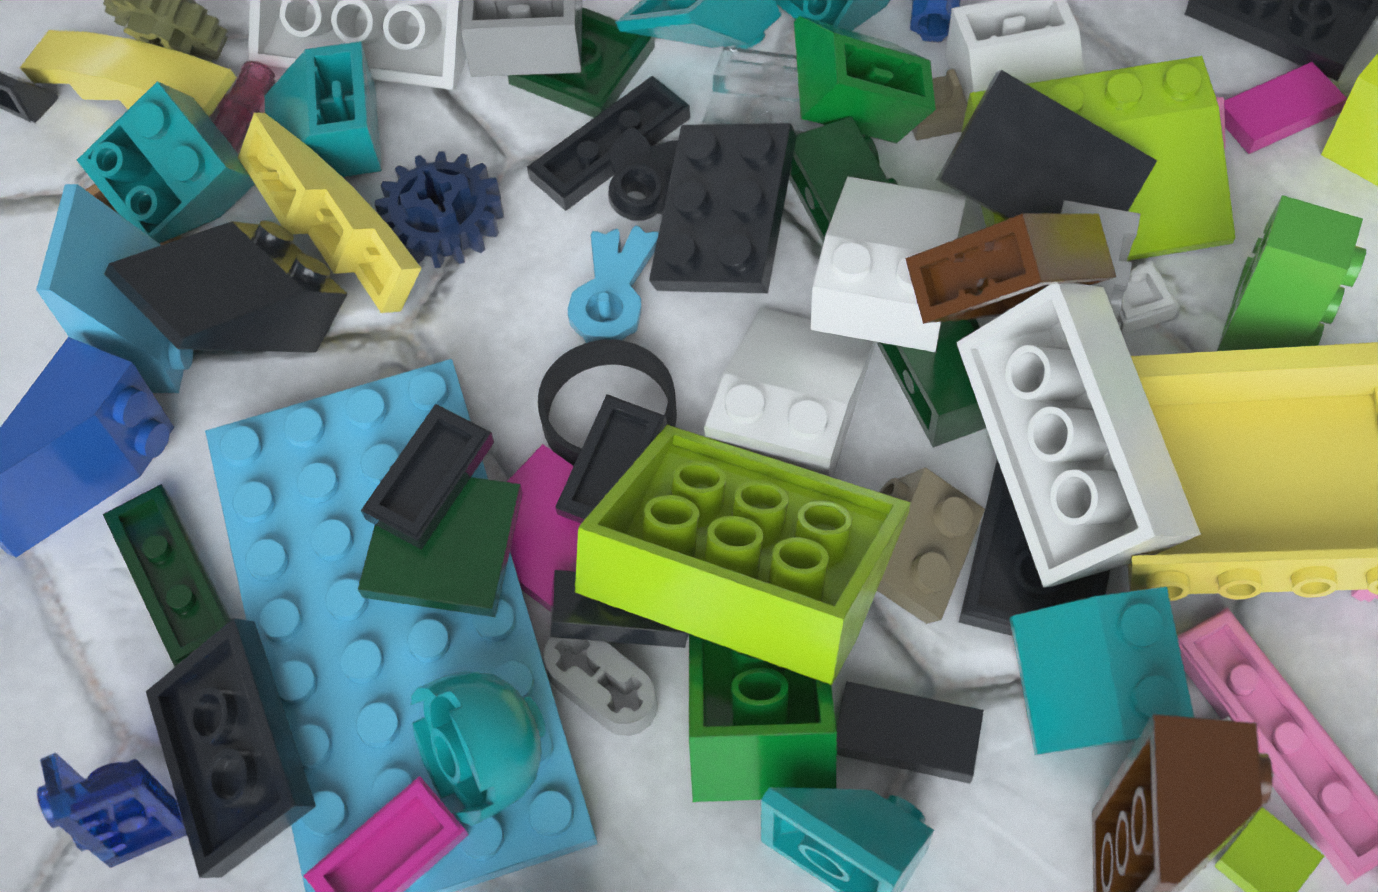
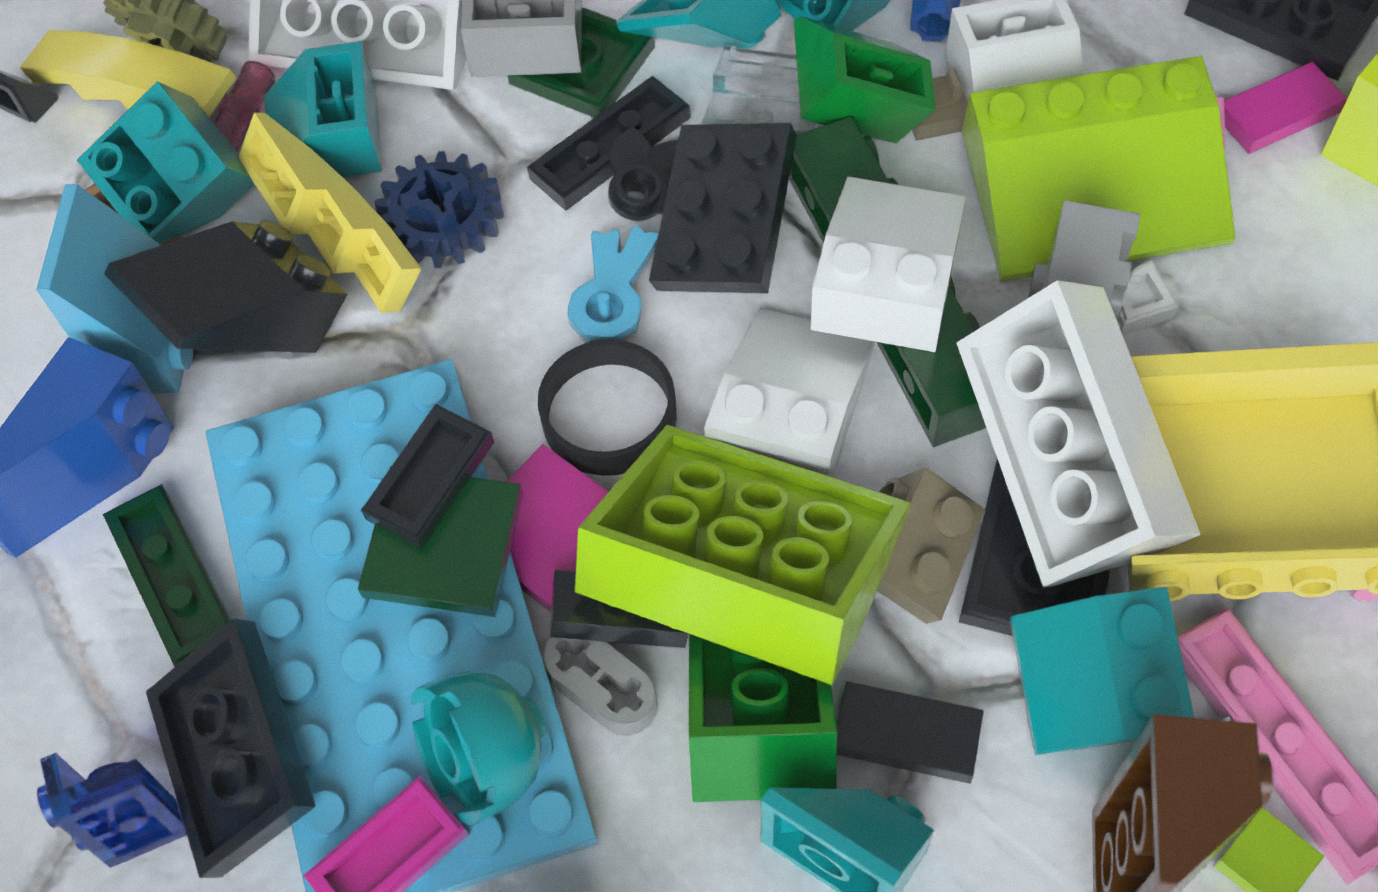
(610, 449): black tile -> none
(1008, 264): reddish brown window -> none
(1034, 153): black tile -> none
(1294, 278): bright green wedge -> none

